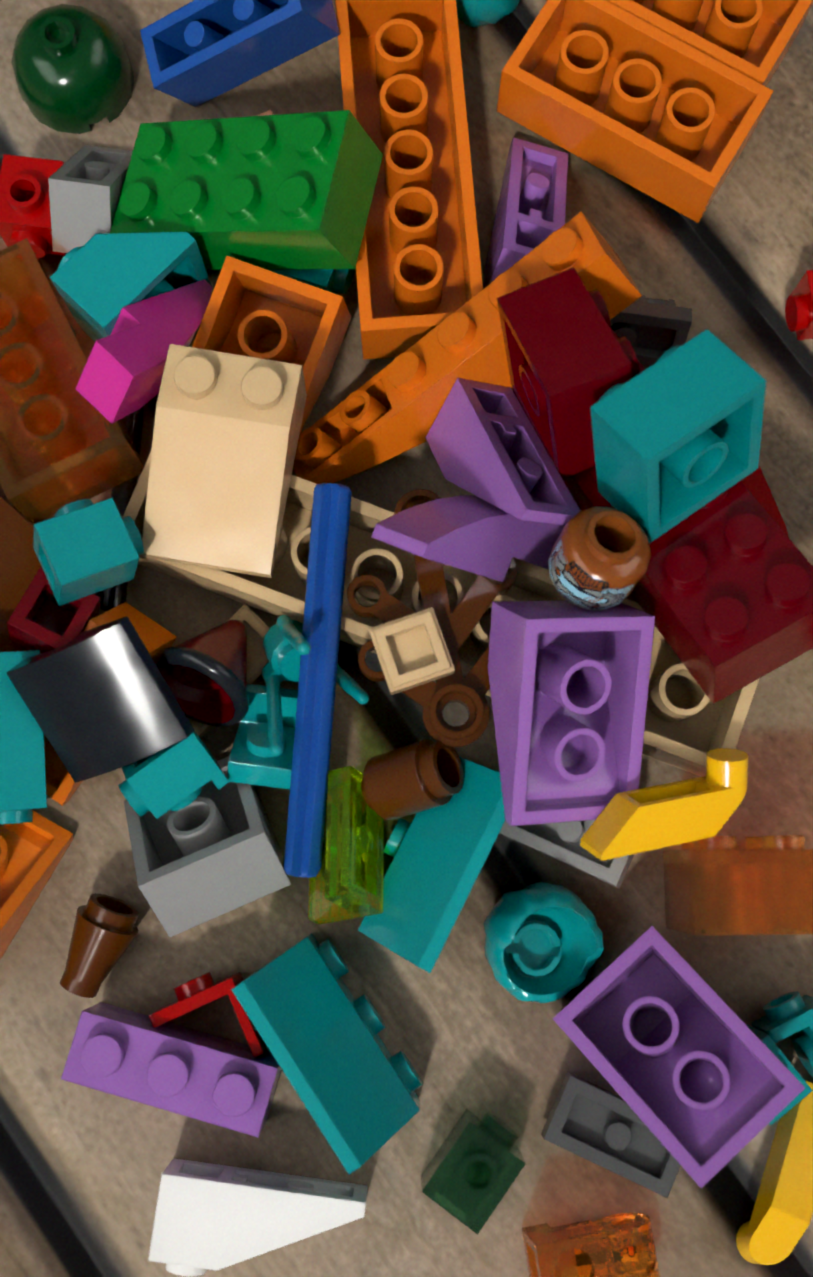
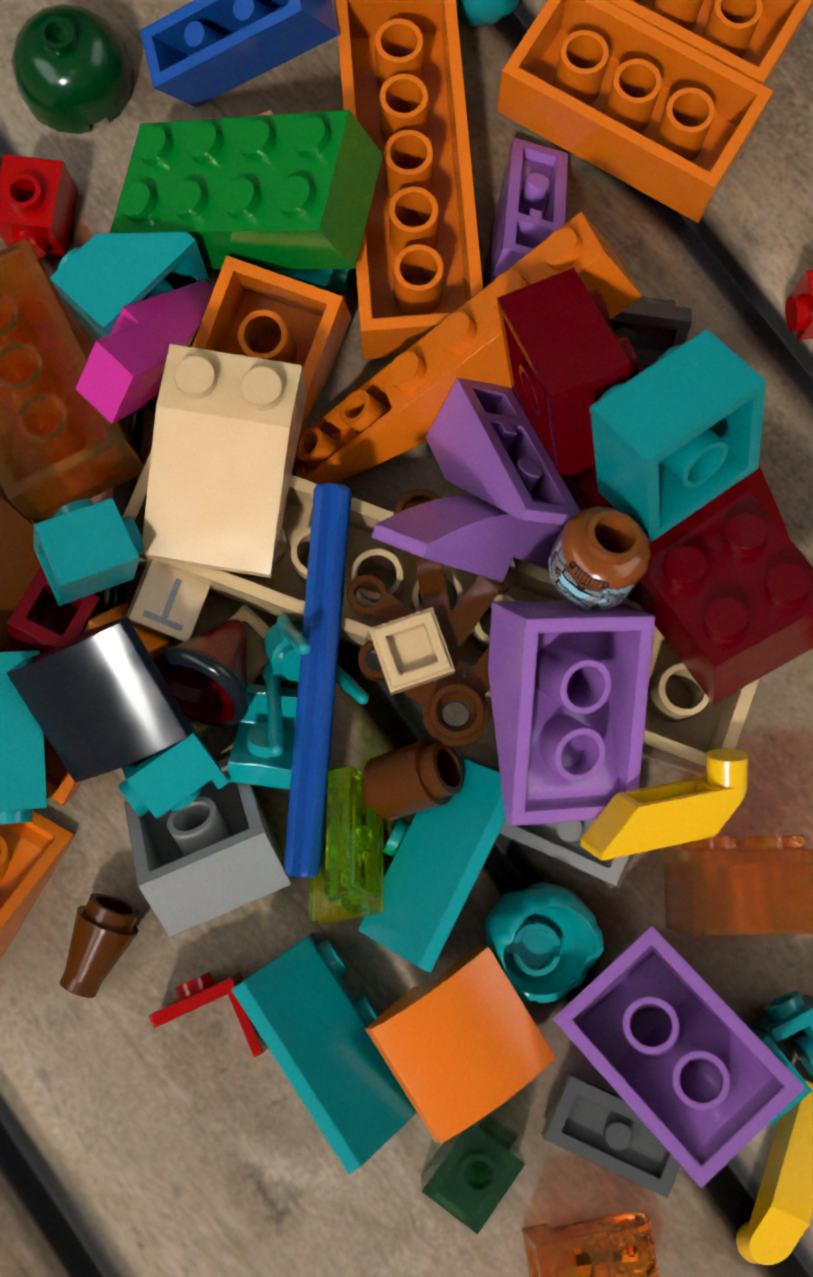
(86, 195): light grey slope -> none
(167, 601): none -> tan tile
(172, 1068): medium lavender brick -> none
(230, 1214): white slope -> none
(461, 1044): none -> orange slope

